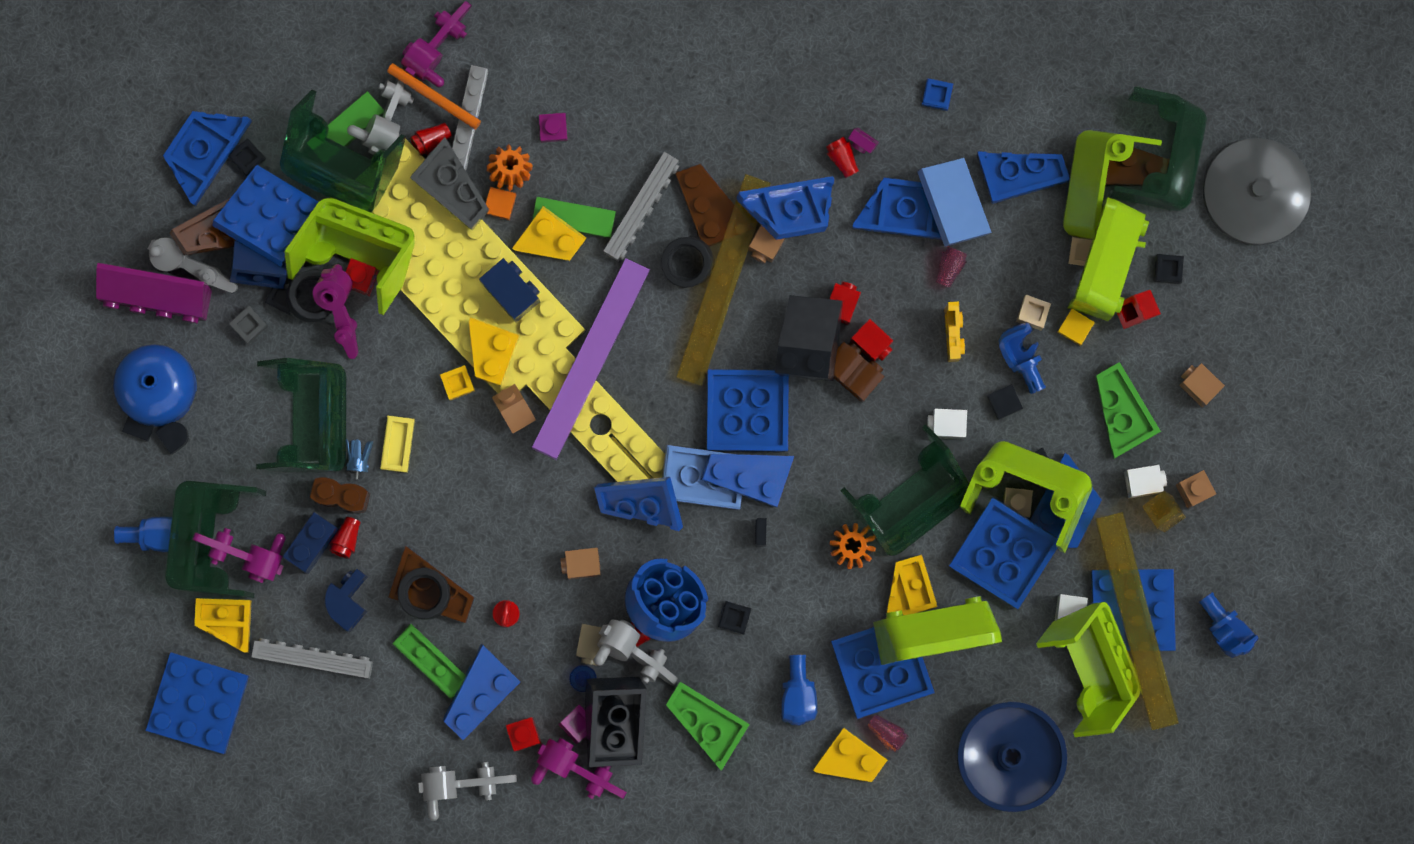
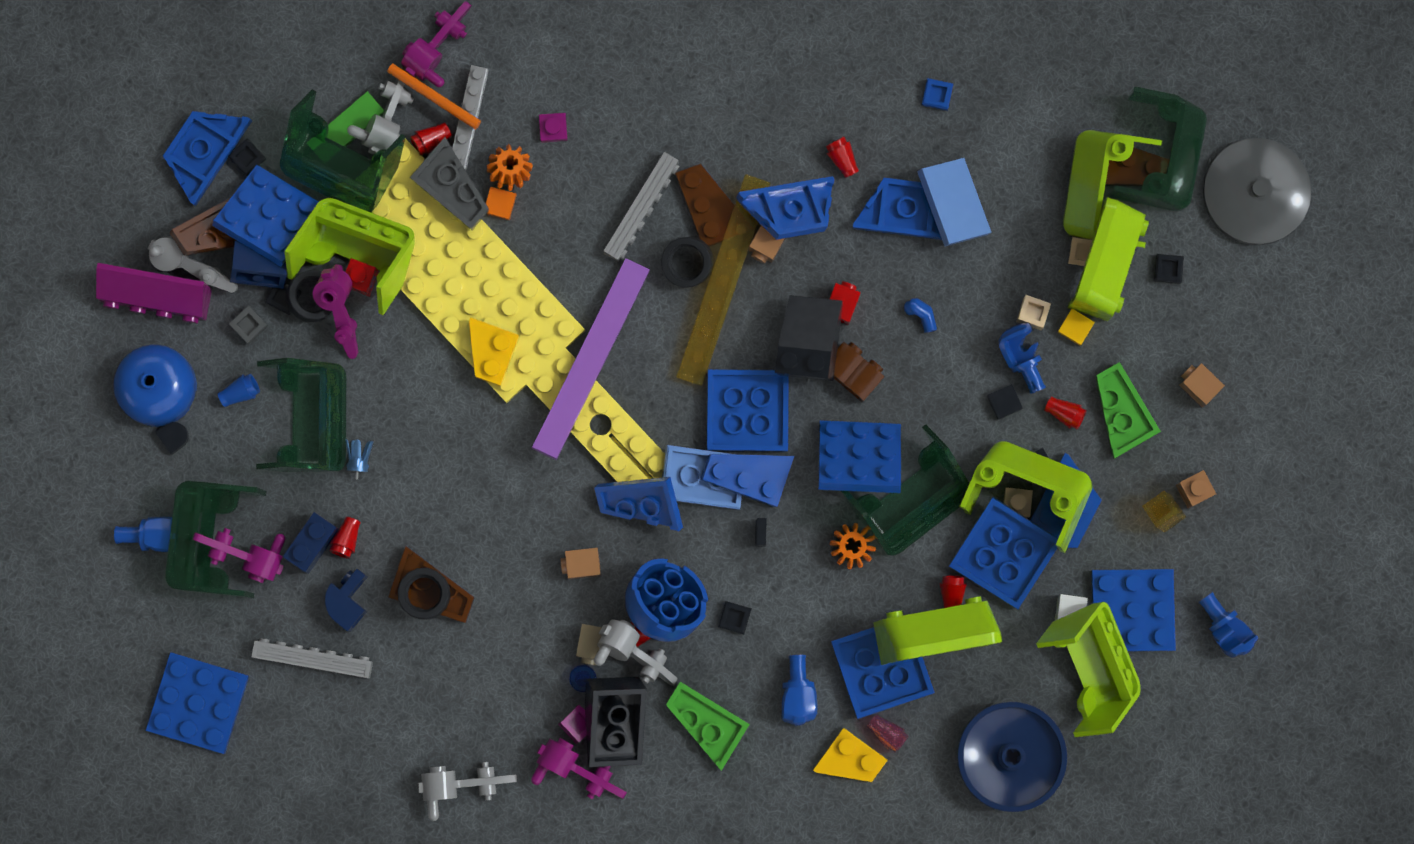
(137, 429): black tile -> none
(225, 620): yellow wing -> none
(240, 390): none -> blue cone
(333, 494): reddish brown brick -> none
(397, 444): light yellow tile -> none
(430, 660): bright green tile -> none
(457, 382): yellow plate -> none
(482, 690): blue wing -> none
(506, 613): red tile -> none
(510, 290): dark blue brick -> none
(513, 408): medium nougat brick -> none
(523, 734): red brick -> none
(550, 237): yellow wing -> none
(580, 217): bright green tile -> none
(860, 456): none -> blue plate
(862, 141): magenta plate -> none
(873, 341): red brick -> none
(911, 587): yellow wing -> none
(922, 310): none -> blue arm
(948, 423): white brick -> none
(950, 266): clear pink cone -> none
(952, 590): none -> red cone
(953, 323): yellow wing -> none
(1020, 174): blue wing -> none
(1066, 412): none -> red cone
(1137, 621): clear yellow tile -> none
(1138, 309): red brick -> none
(1145, 481): white brick -> none

